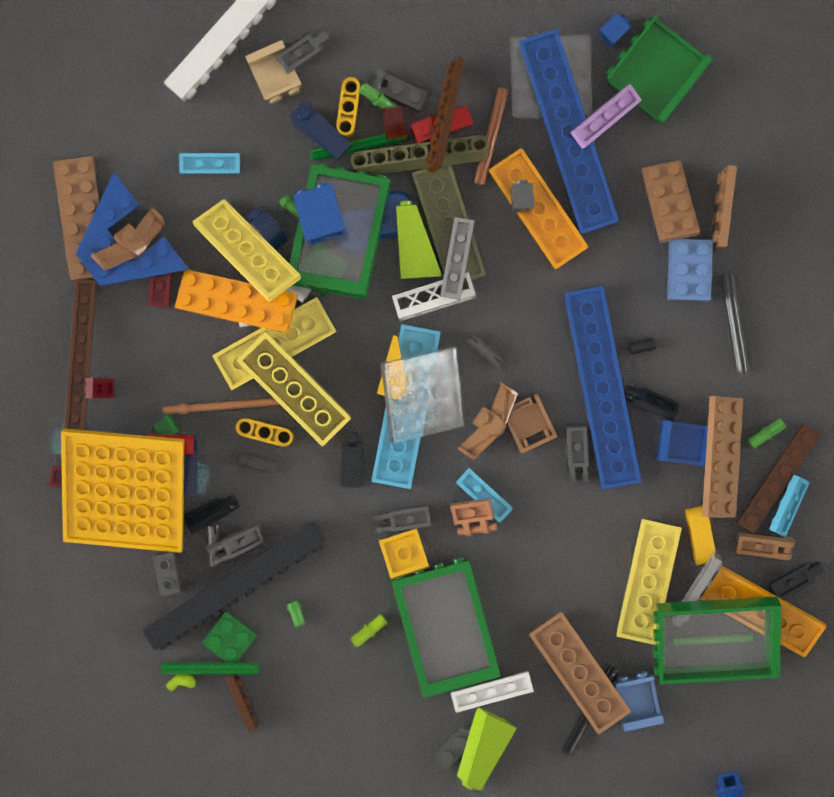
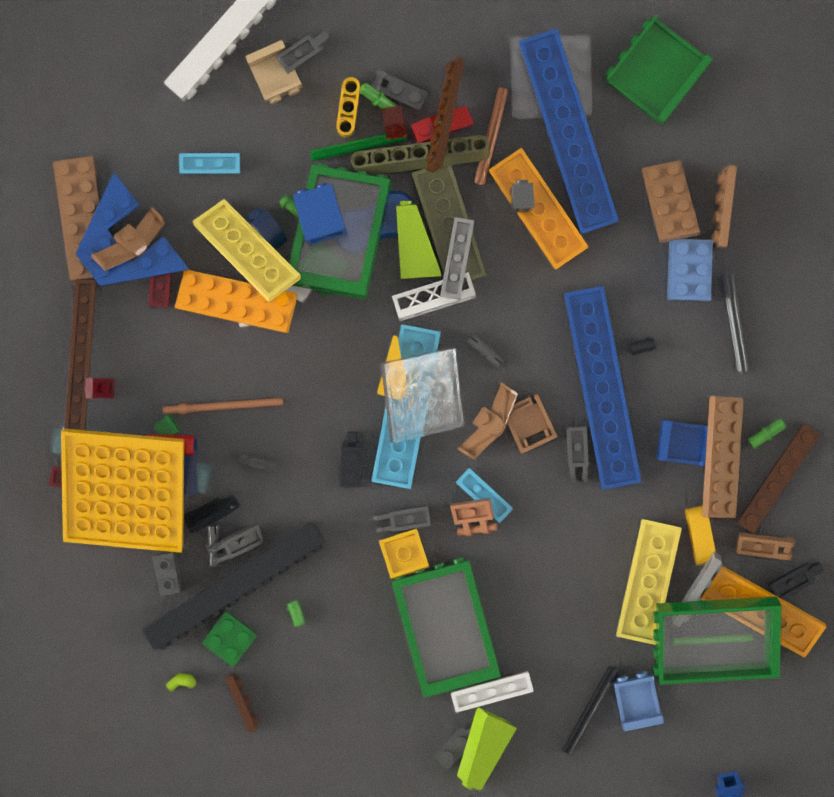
(220, 668): green axle -> none
(254, 432): yellow beam -> none
(293, 388): light yellow brick -> none
(308, 327): light yellow plate -> none
(319, 130): dark blue slope -> none
(369, 630): lime axle -> none
(580, 673): medium nougat plate -> none
(606, 116): lavender plate -> none
(614, 29): blue brick -> none
(652, 402): black hinge -> none
(789, 505): medium azure plate -> none

